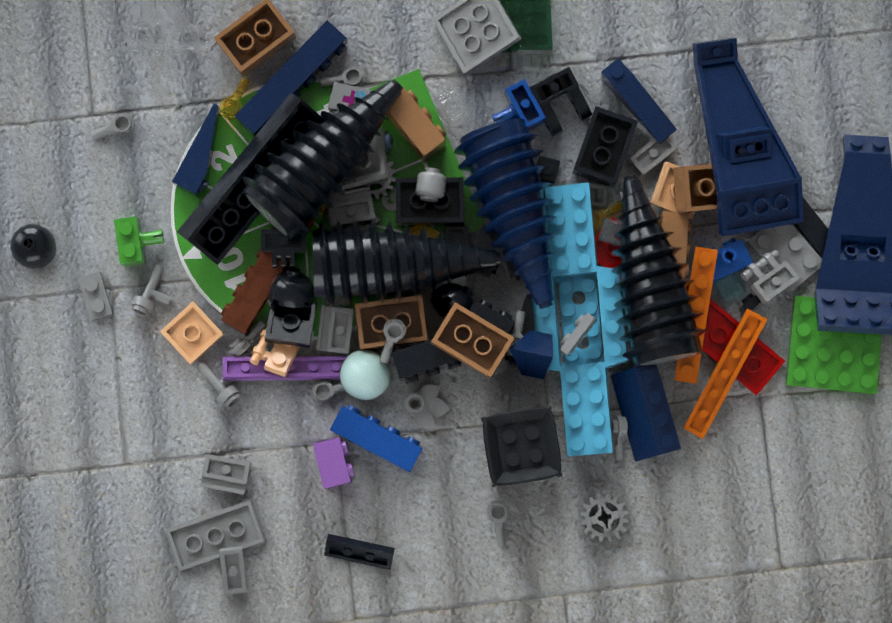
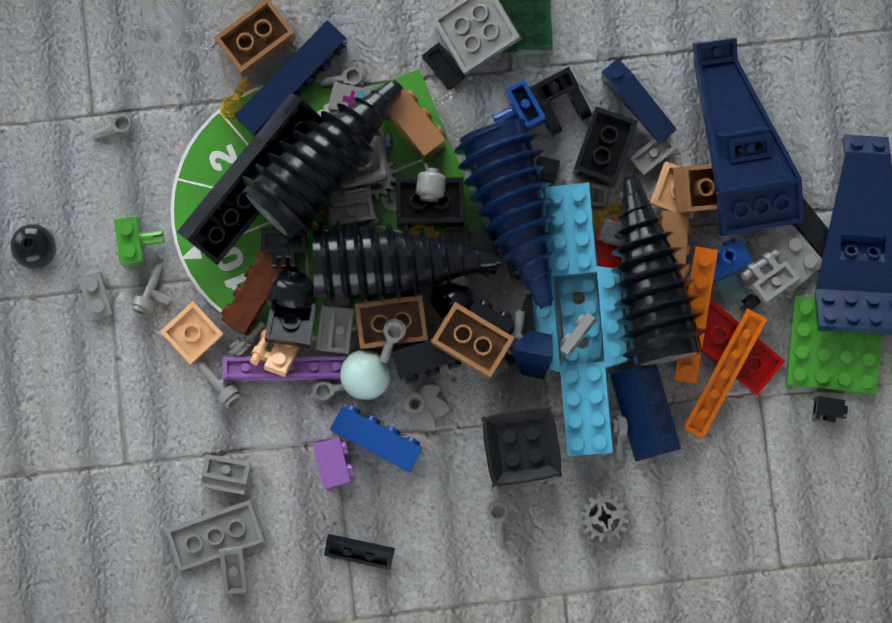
(195, 168): dark blue slope -> none
(443, 66): none -> black tile
(829, 408): none -> black brick

